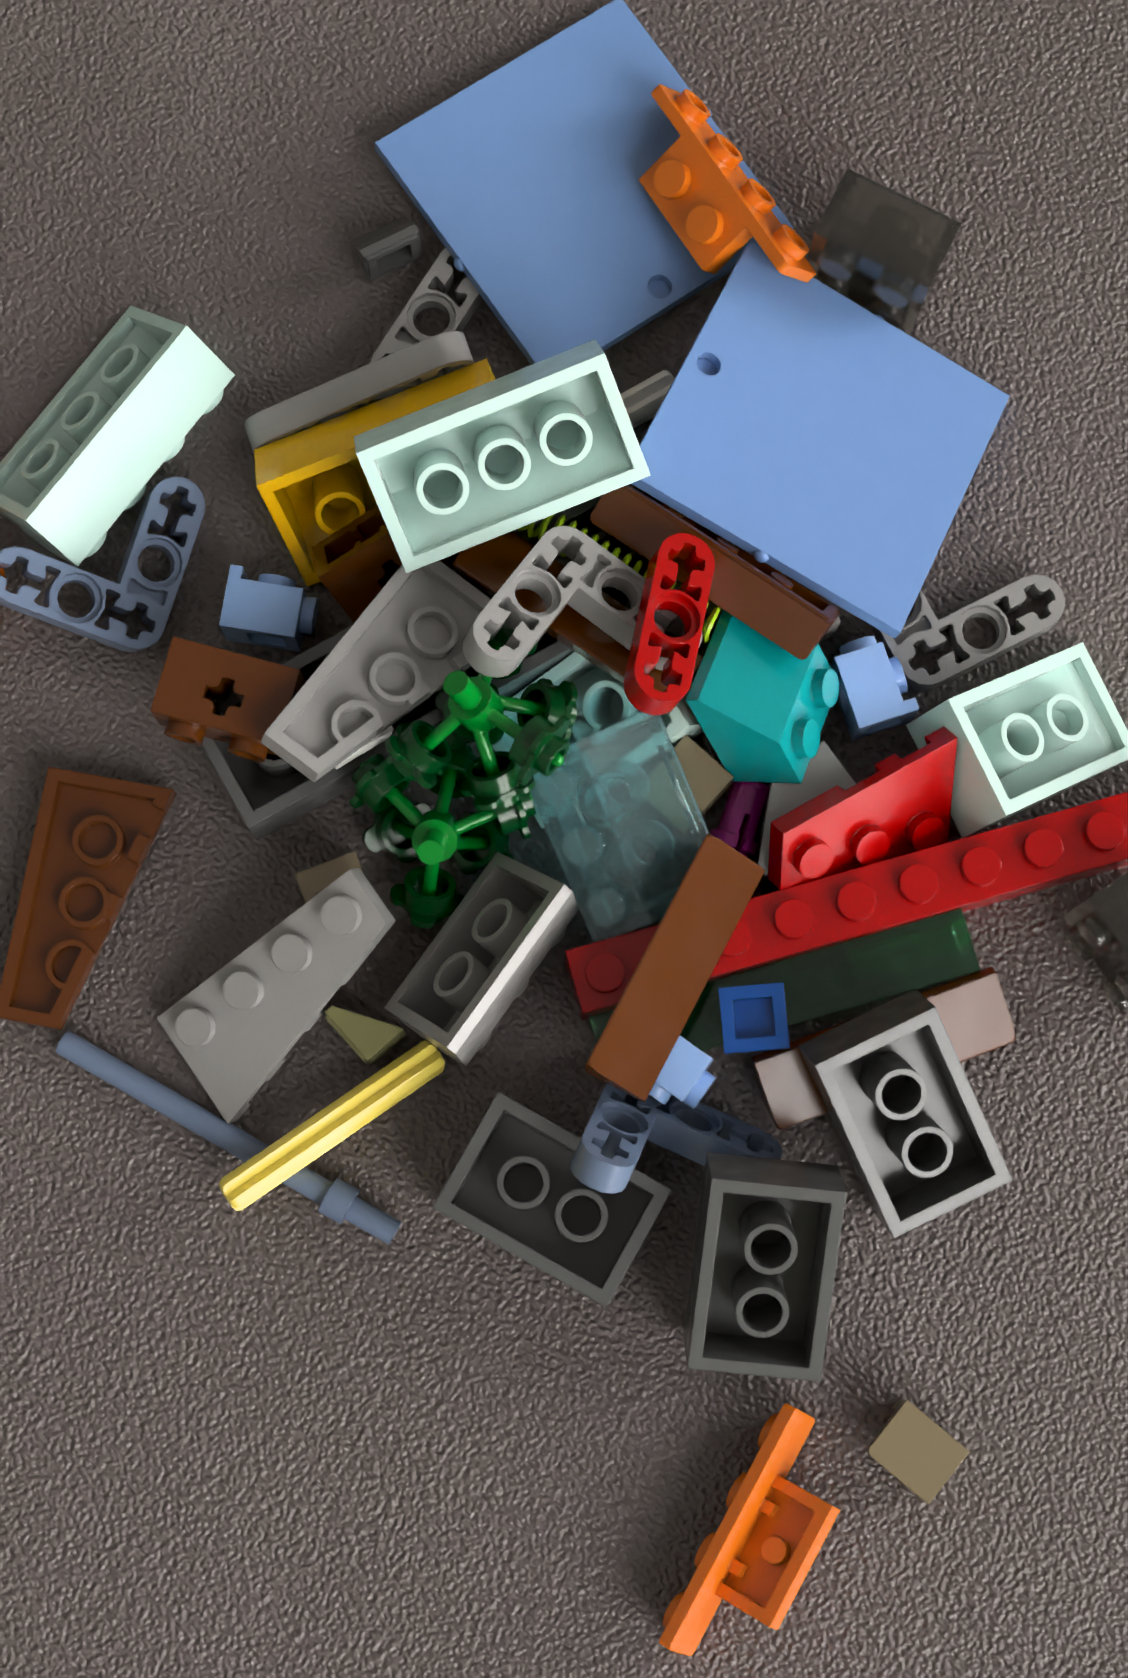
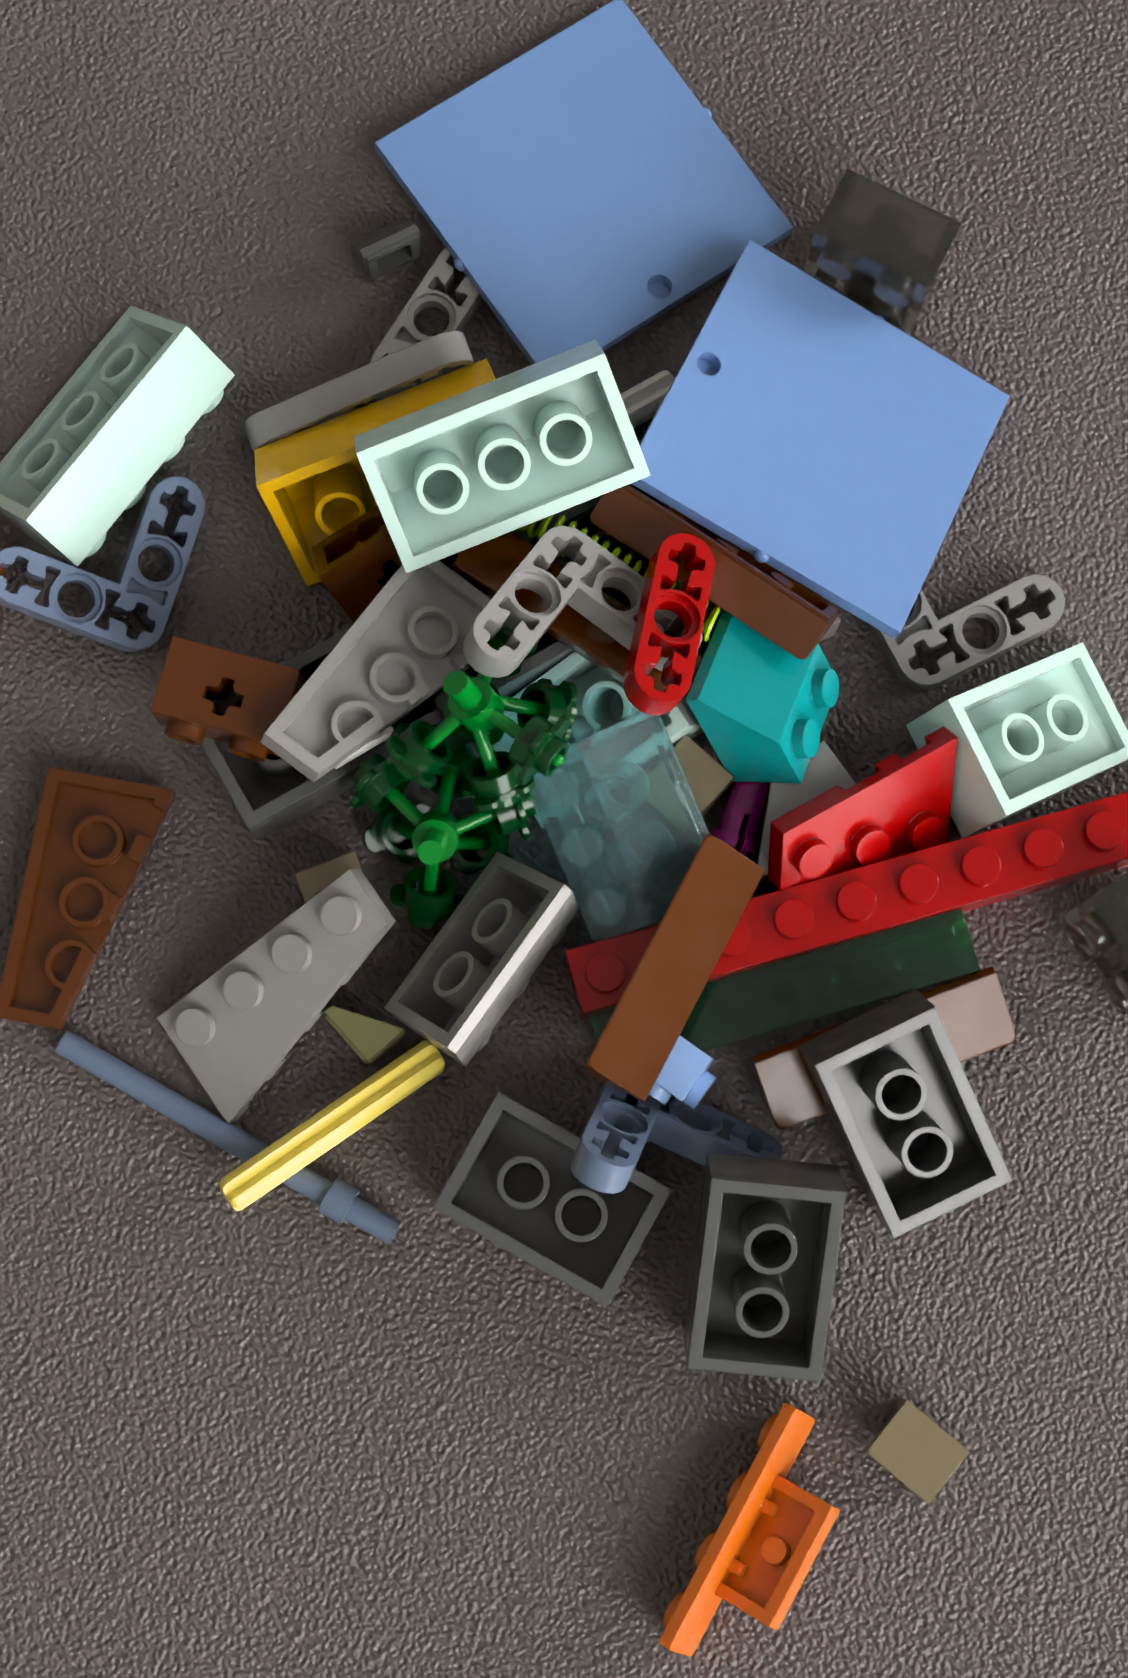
(267, 611): light blue brick -> none
(711, 198): orange bracket -> none
(754, 1018): blue plate -> none
(871, 688): light blue brick -> none

